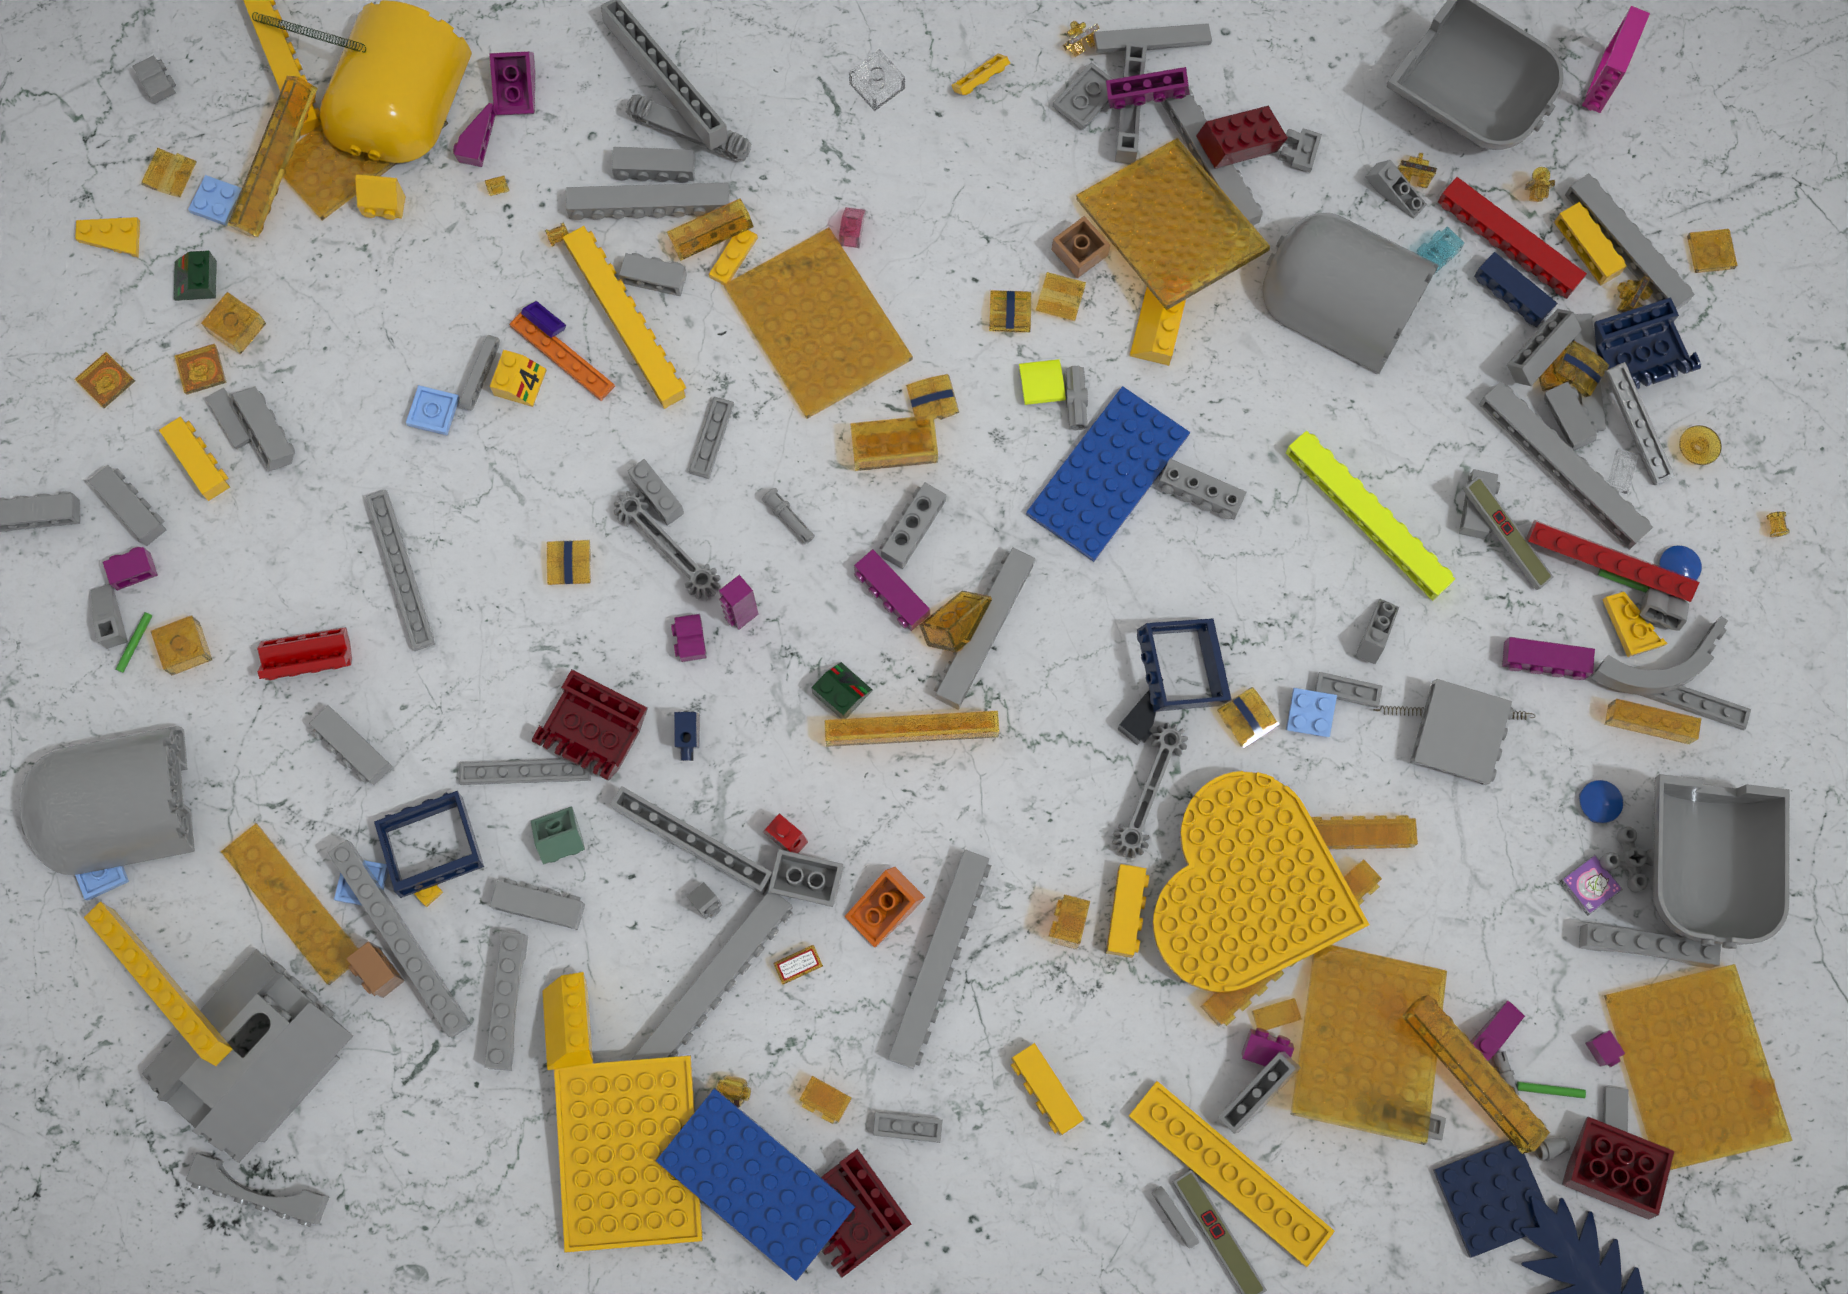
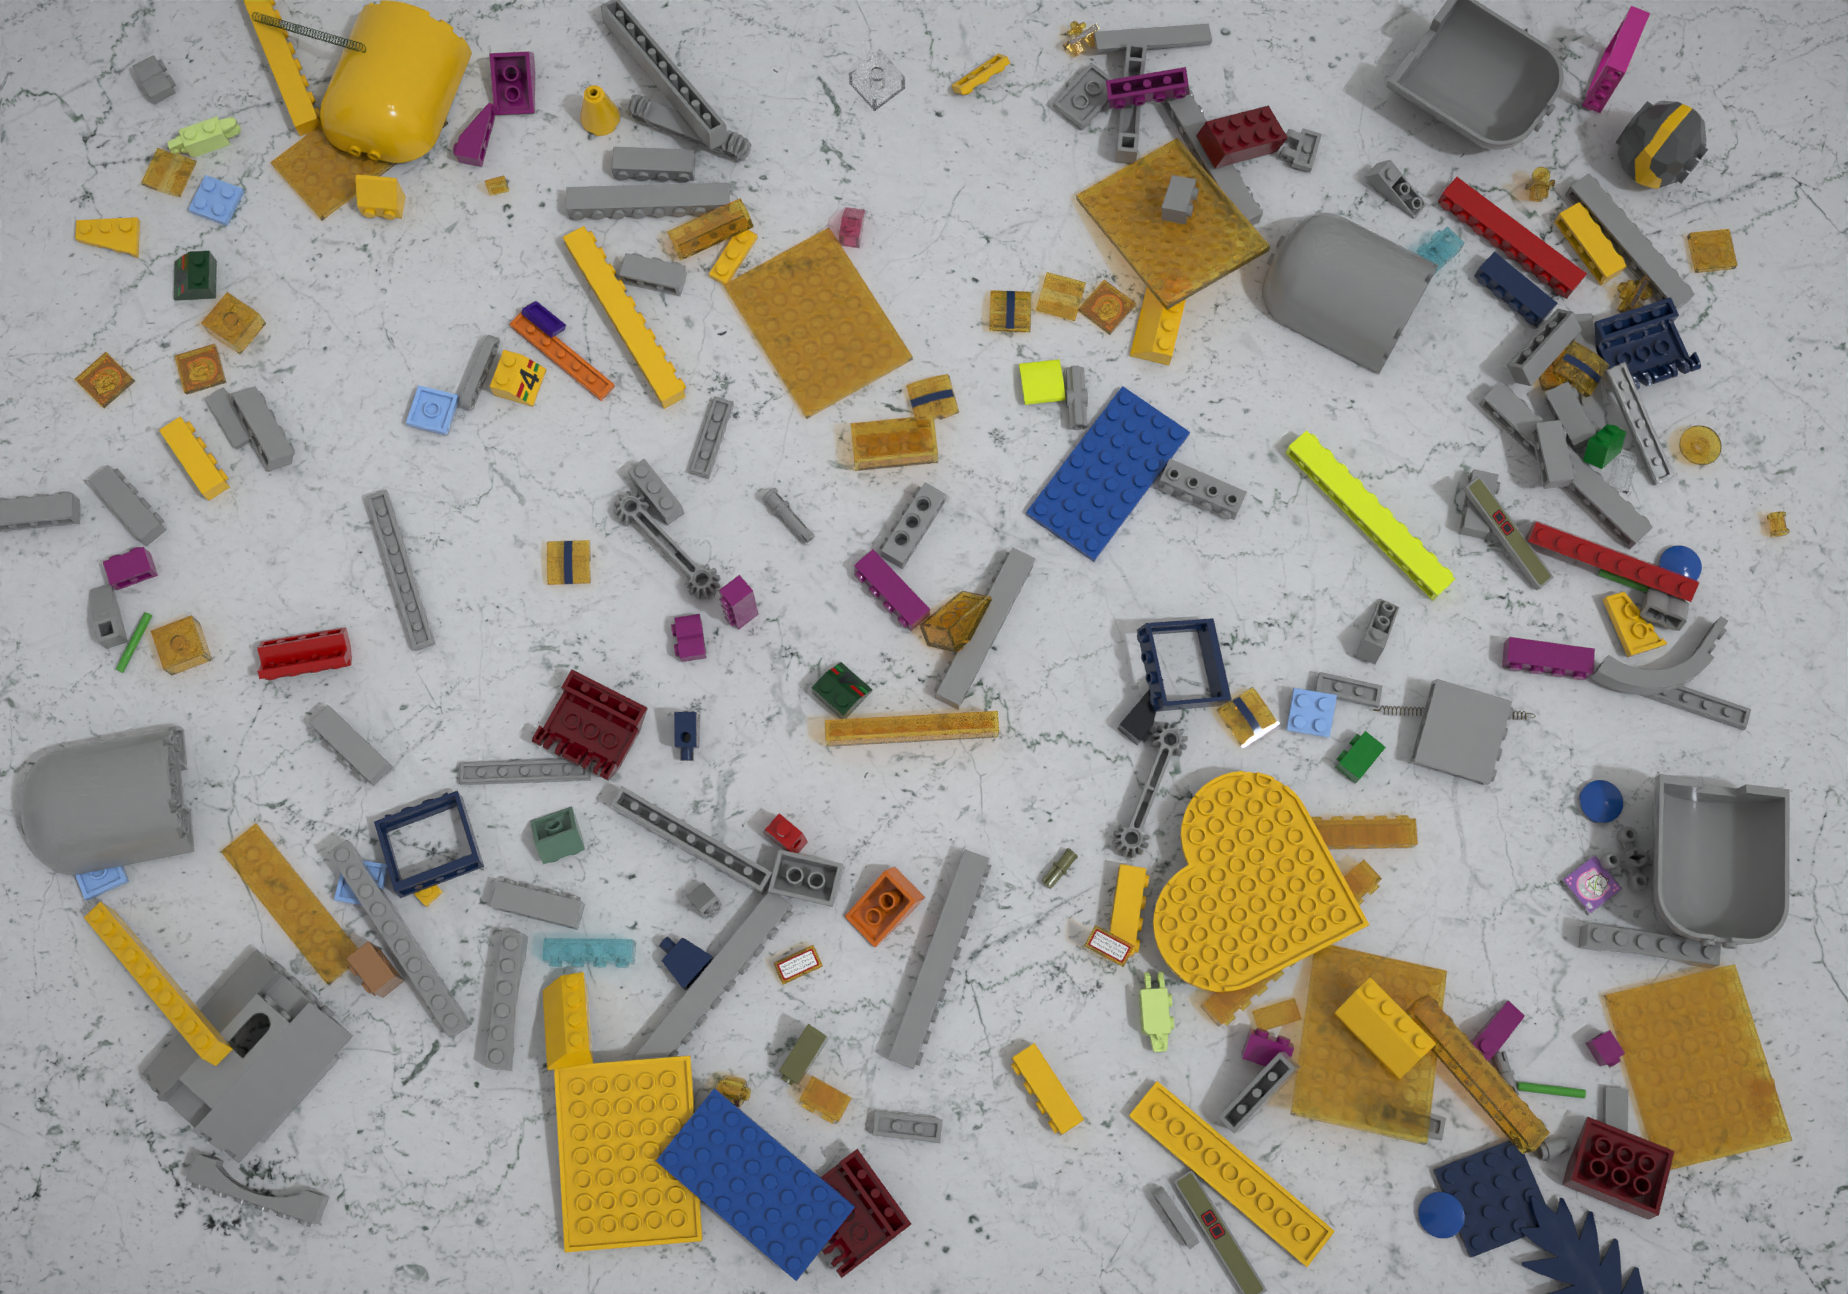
(204, 136): none -> yellowish green hinge
(272, 156): clear yellow brick -> none
(556, 234): clear yellow bush -> none
(589, 951): none -> clear light blue brick
(598, 112): none -> yellow cone
(684, 960): none -> dark blue torso
(803, 1055): none -> olive slope
(1059, 868): none -> olive axle
(1070, 922): clear yellow brick -> none
(1080, 247): medium nougat brick -> none
(1107, 307): none -> clear yellow tile
(1109, 946): none -> slope
(1155, 1012): none -> yellowish green hinge
(1179, 199): none -> light grey brick
(1360, 756): none -> green brick
(1384, 1028): none -> yellow slope
(1419, 168): clear yellow hips -> none
(1441, 1215): none -> blue dish
(1553, 454): none -> light grey brick
(1604, 446): none -> green brick
(1653, 721): clear yellow brick -> none
(1662, 143): none -> dark grey rock

